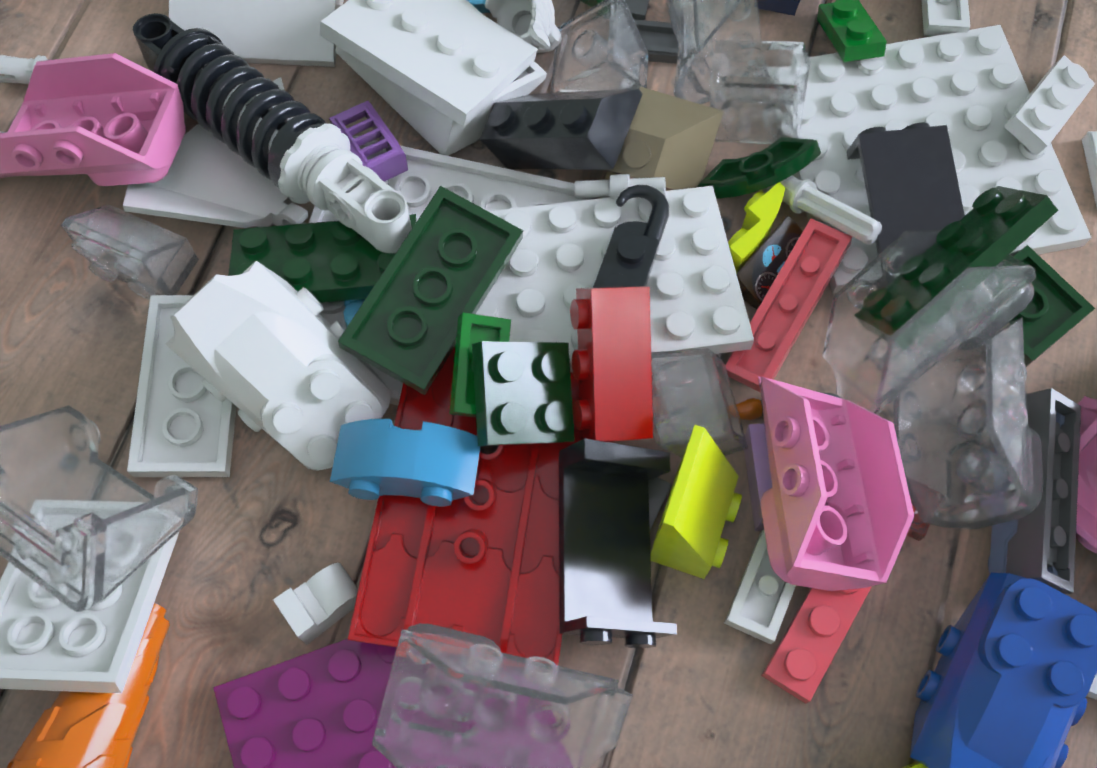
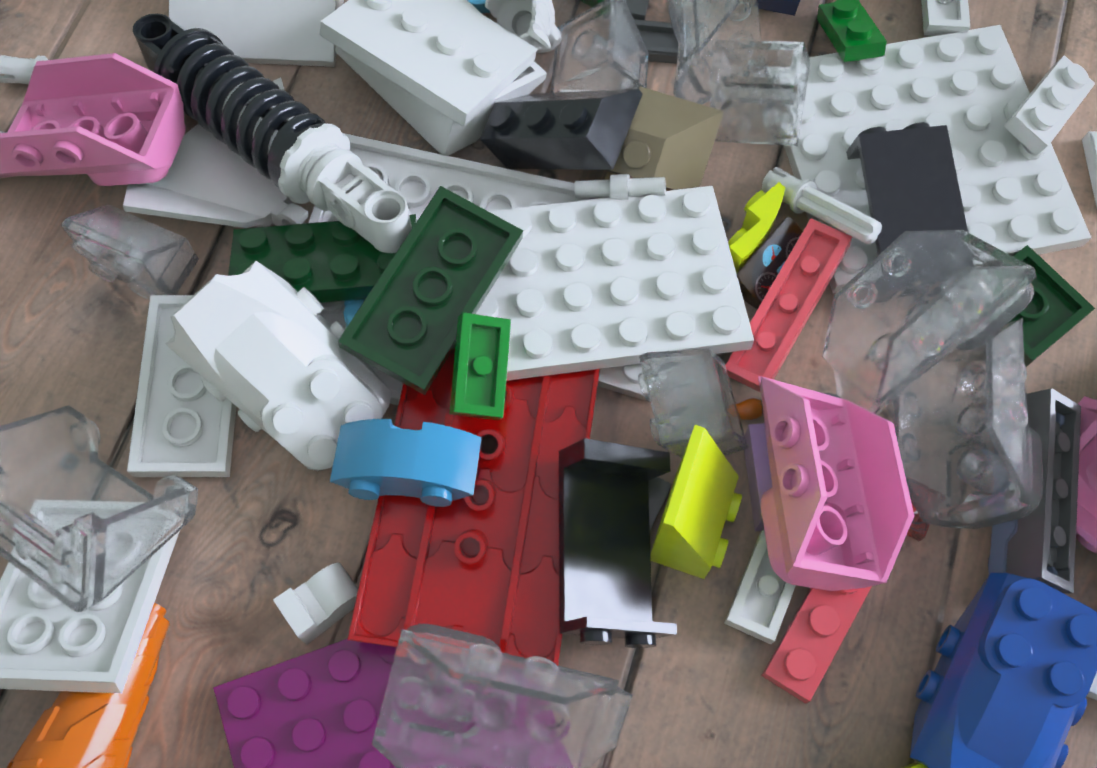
(384, 165): medium lavender slope -> none
(522, 393): plate -> none
(613, 363): brick -> none
(634, 243): black plate -> none
(761, 168): dark green tile -> none
(982, 238): dark green plate -> none

